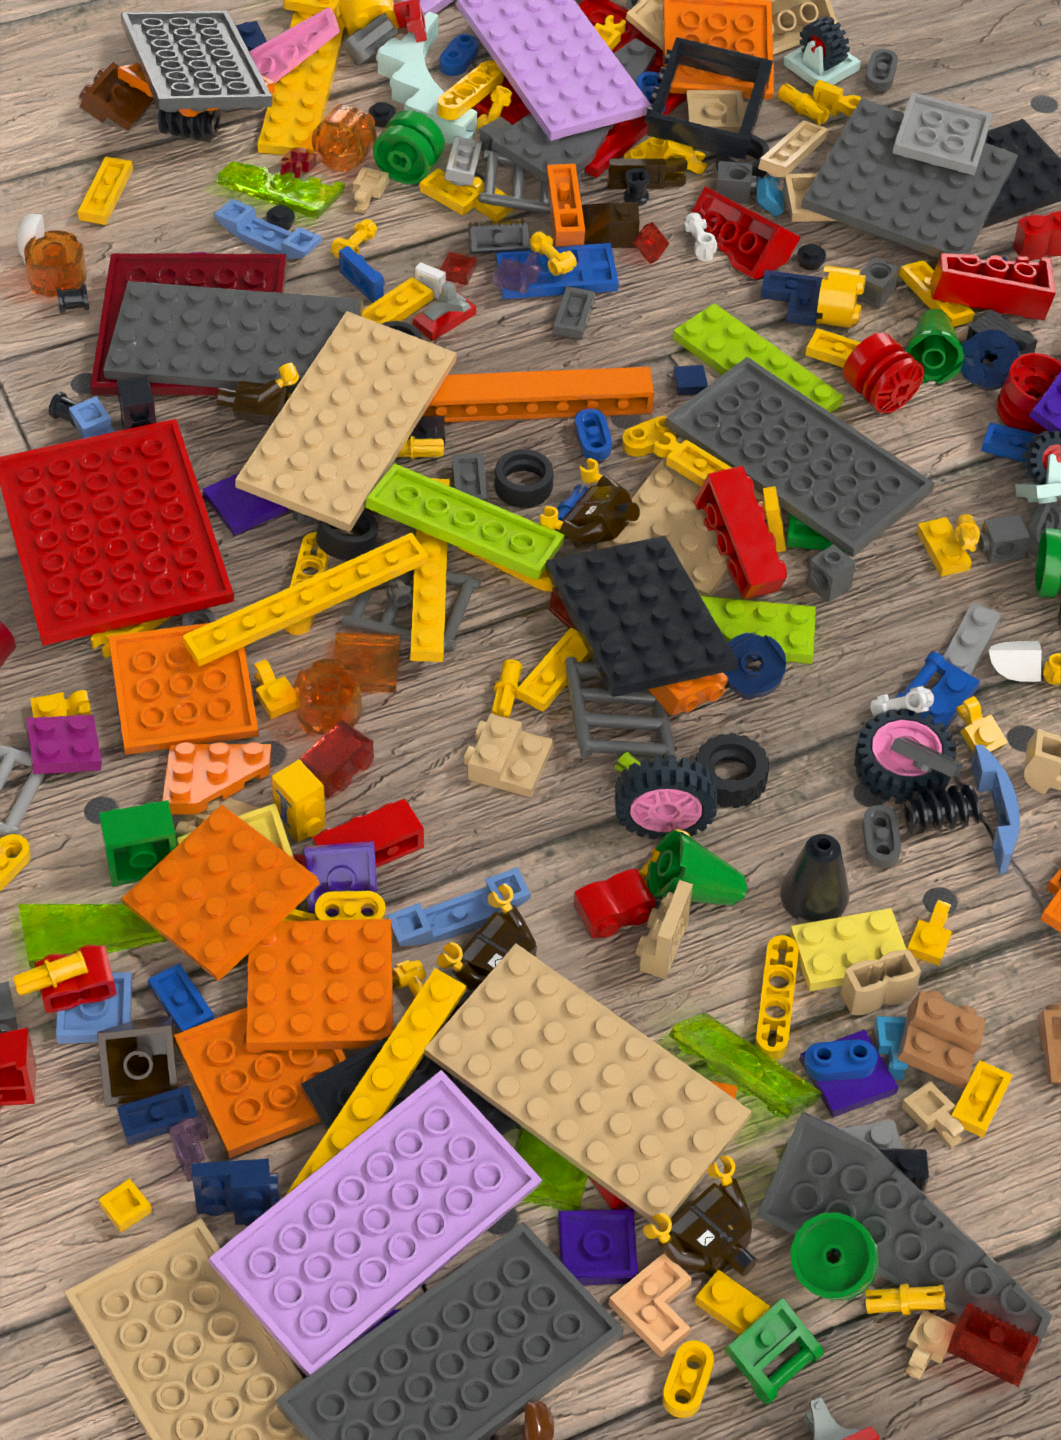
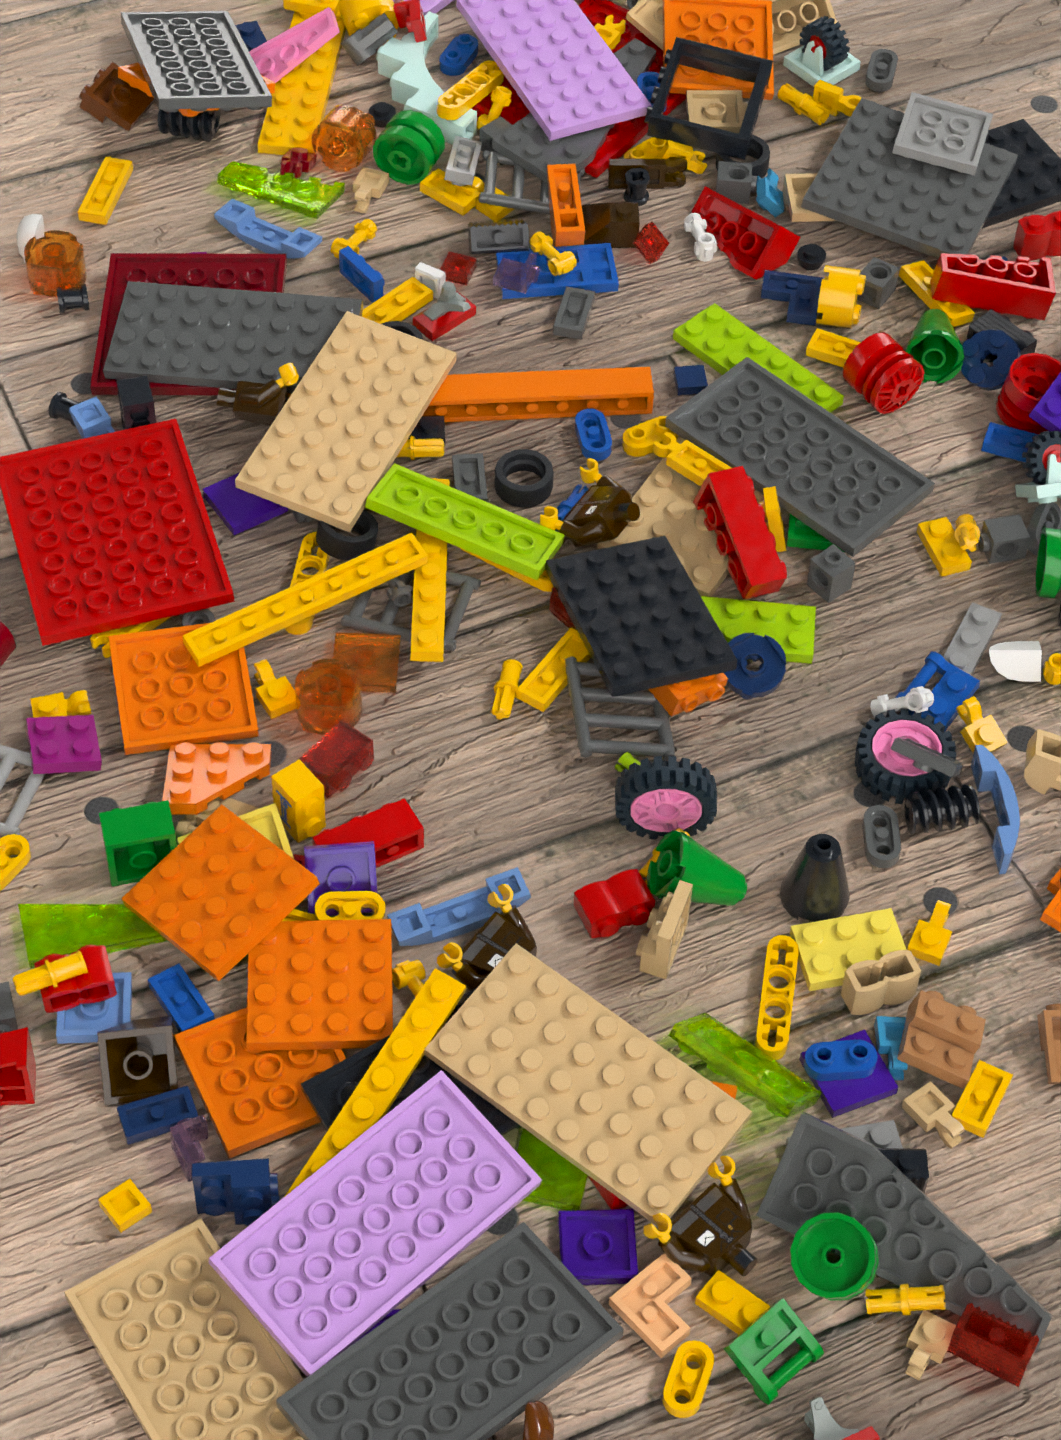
(281, 217): black plate -> none
(507, 756): tan plate -> none
(742, 750): black tyre -> none
(792, 149): tan plate -> none

